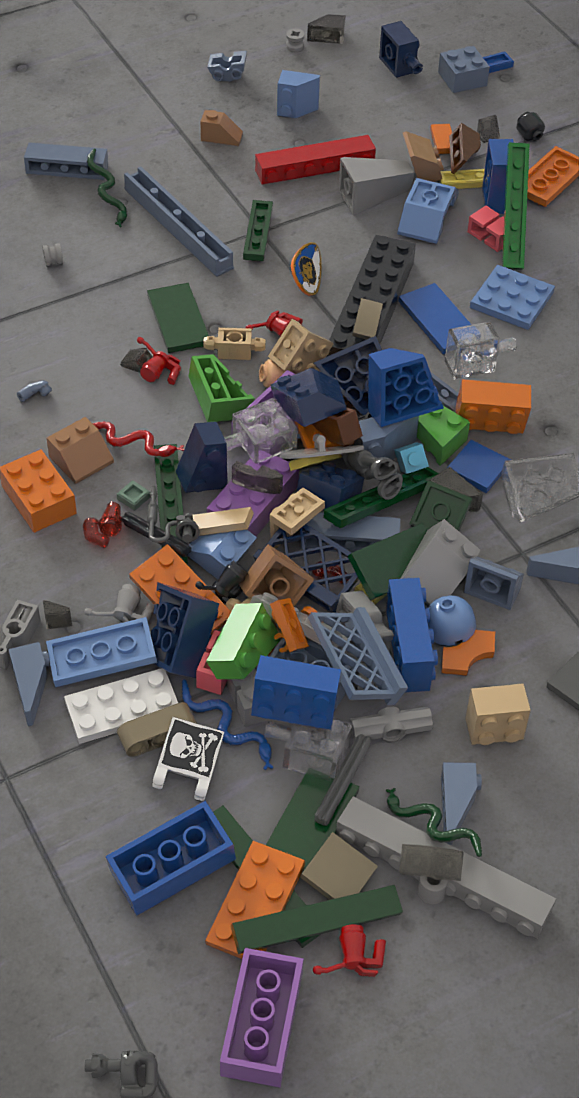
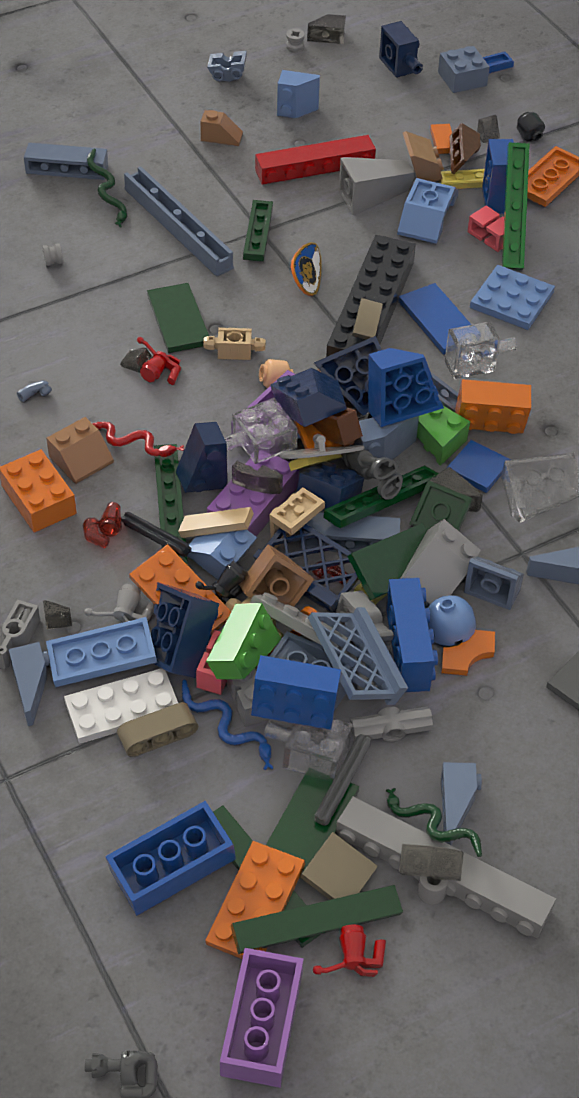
(133, 495): sand green tile -> none
(185, 526): dark grey piece -> none
(189, 752): flag -> none
(216, 390): bright green wedge -> none
(276, 322): red piece -> none
(287, 620): orange plate -> none
(299, 348): tan bracket -> none
(411, 457): medium azure brick -> none
(497, 714): tan brick -> none

